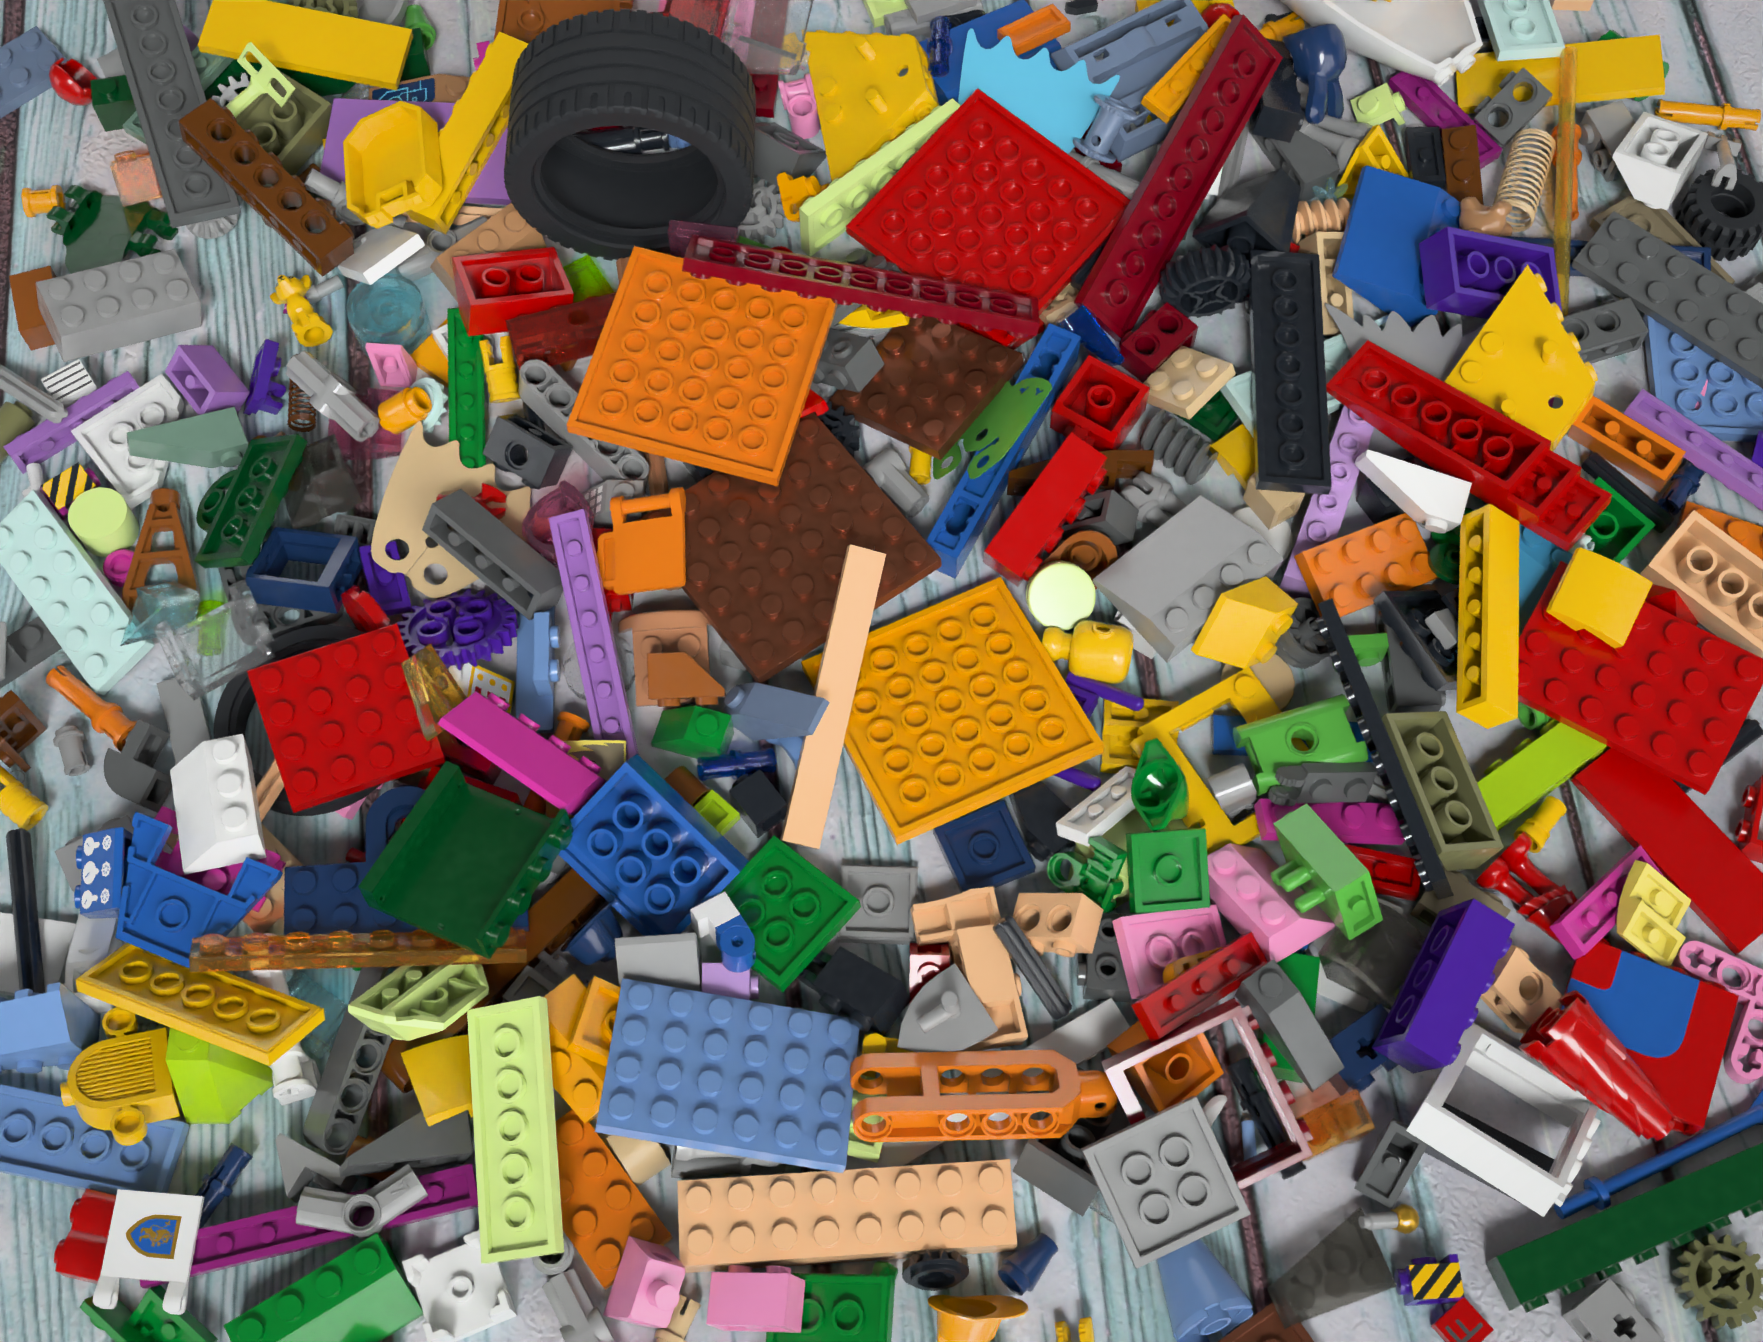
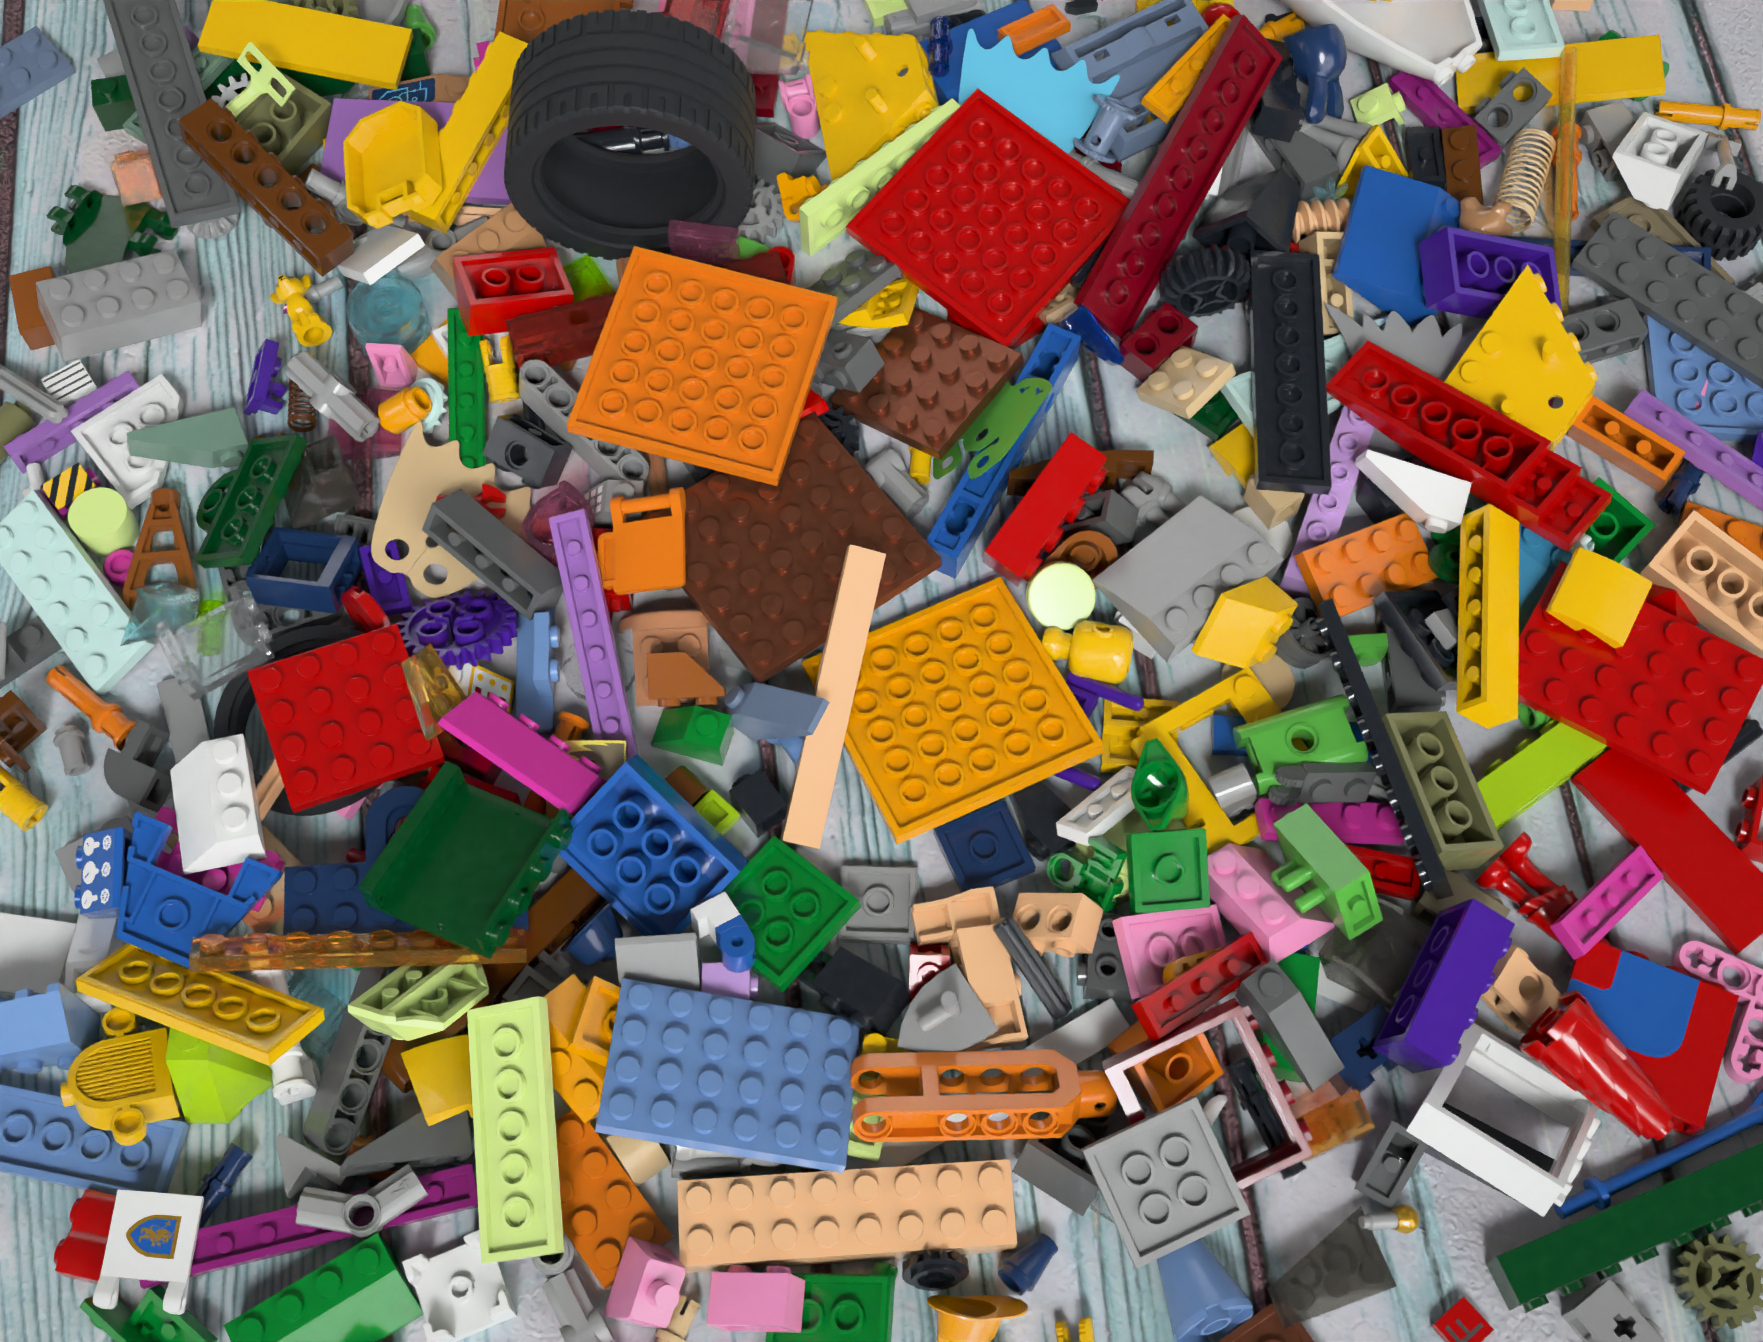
(25, 910): black axle -> none
(42, 200): light orange bush -> none
(71, 82): red hair -> none
(206, 379): medium lavender brick -> none
(736, 764): clear blue pin -> none
(862, 285): dark red plate -> none
(1099, 405): red hinge -> none
(1176, 449): dark grey piece -> none
(1248, 1138): light blue piece -> none
(1429, 1282): brick -> none
(1542, 822): yellow pin -> none
(1598, 467): black axle -> none
(1651, 913): light yellow slope -> none

